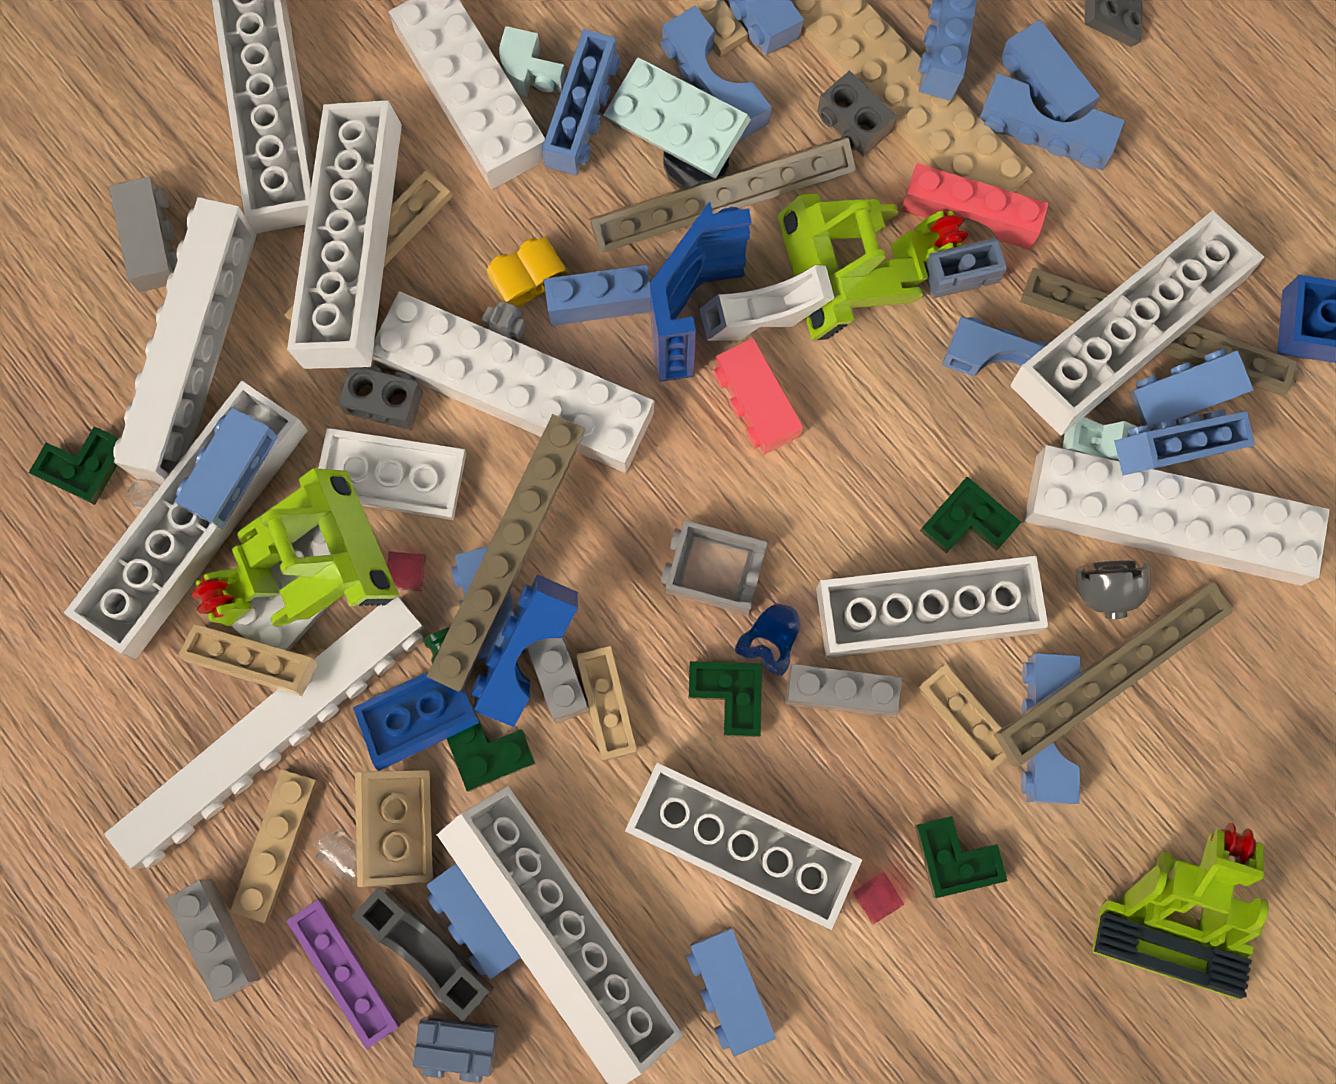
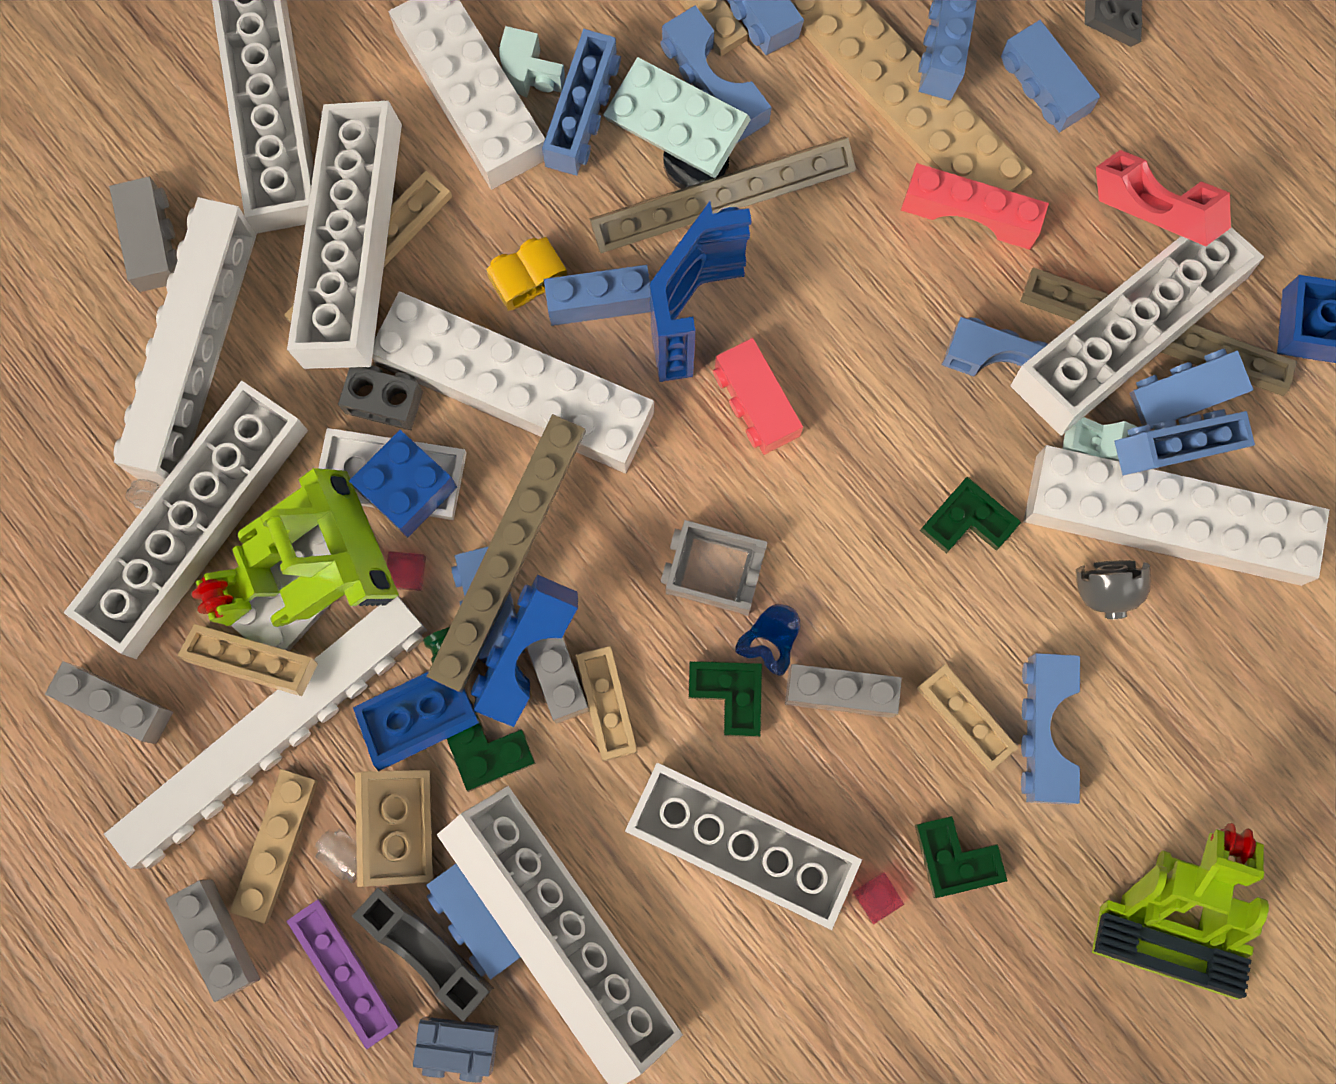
(80, 475): dark green plate -> none
(109, 703): none -> light grey brick
(225, 467): medium blue brick -> none
(403, 483): none -> blue brick
(504, 320): light grey gear -> none
(730, 992): medium blue brick -> none
(780, 305): white arch -> none
(807, 233): lime container -> none
(862, 109): dark grey brick -> none
(931, 606): white brick -> none
(965, 268): sand blue brick -> none
(1084, 140): medium blue arch -> none
(1112, 674): dark tan plate -> none
(1131, 187): none -> coral arch

